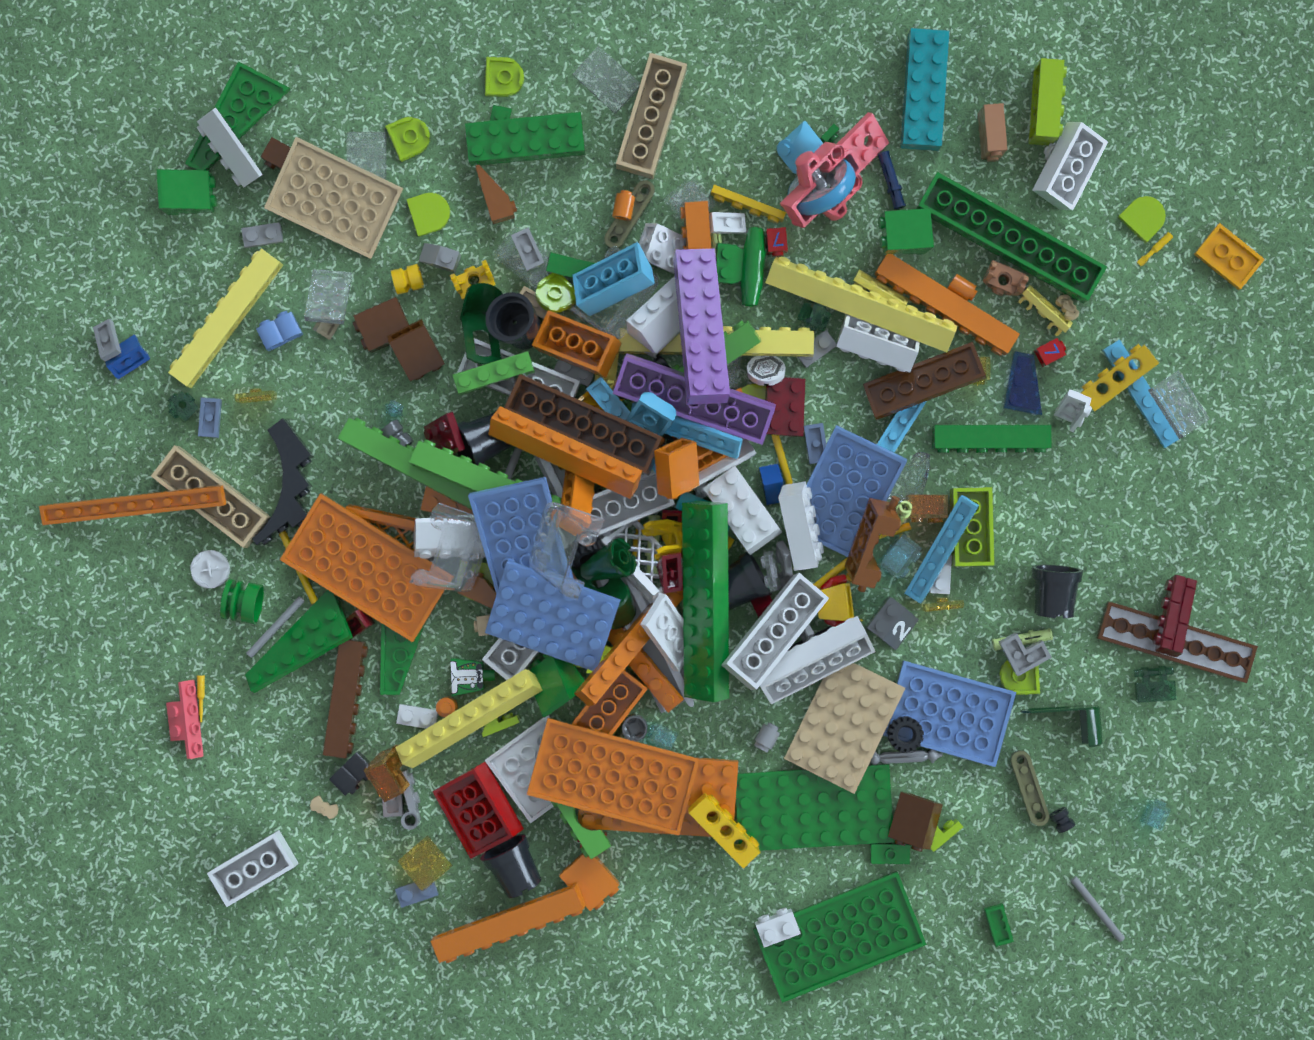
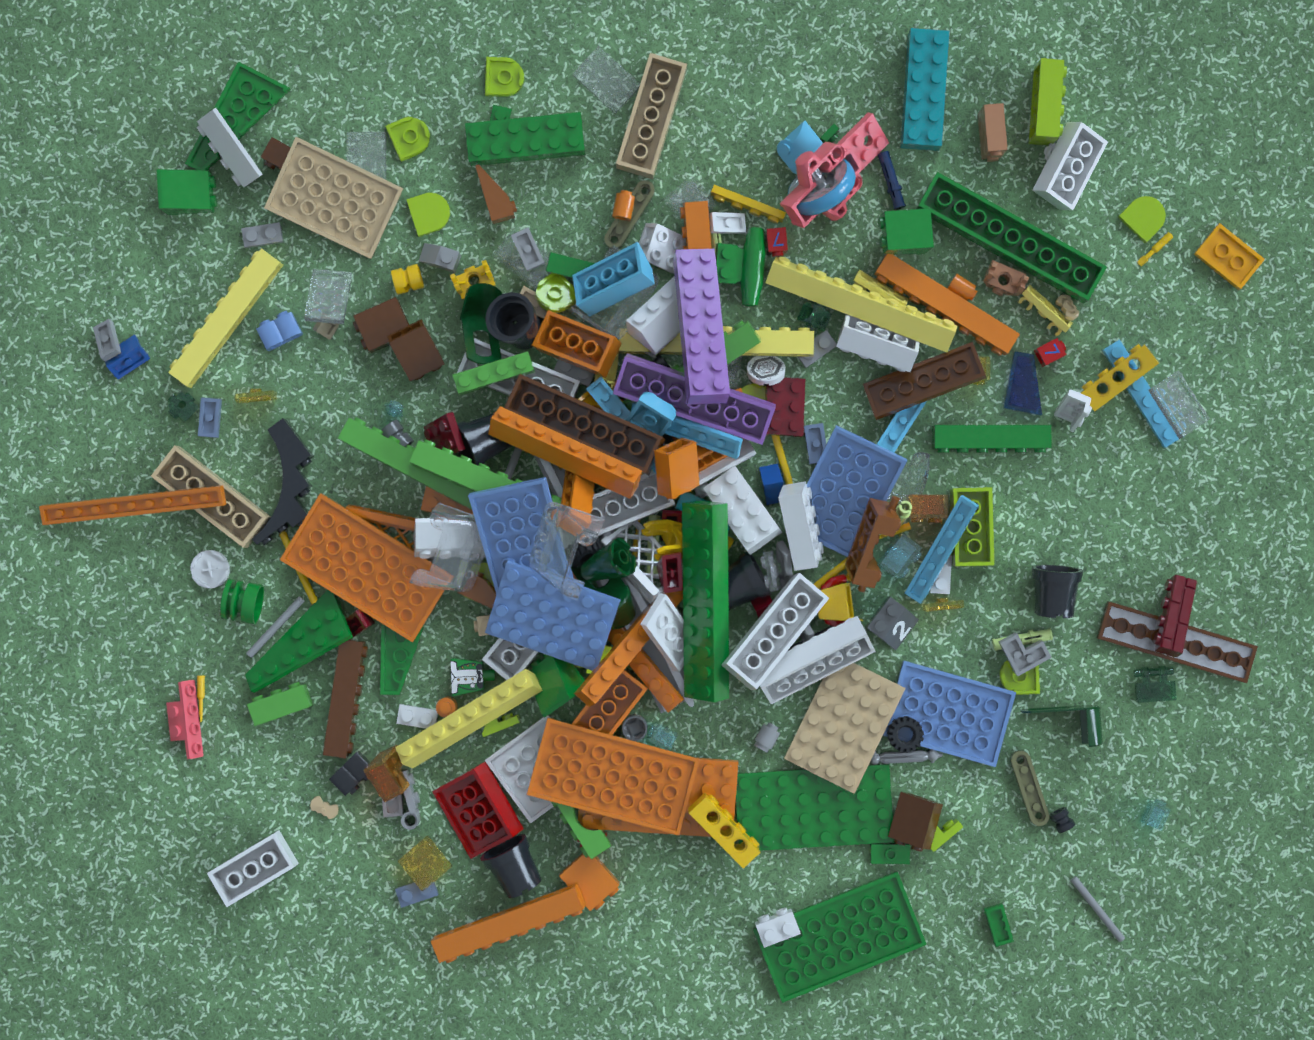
(279, 703): none -> bright green brick

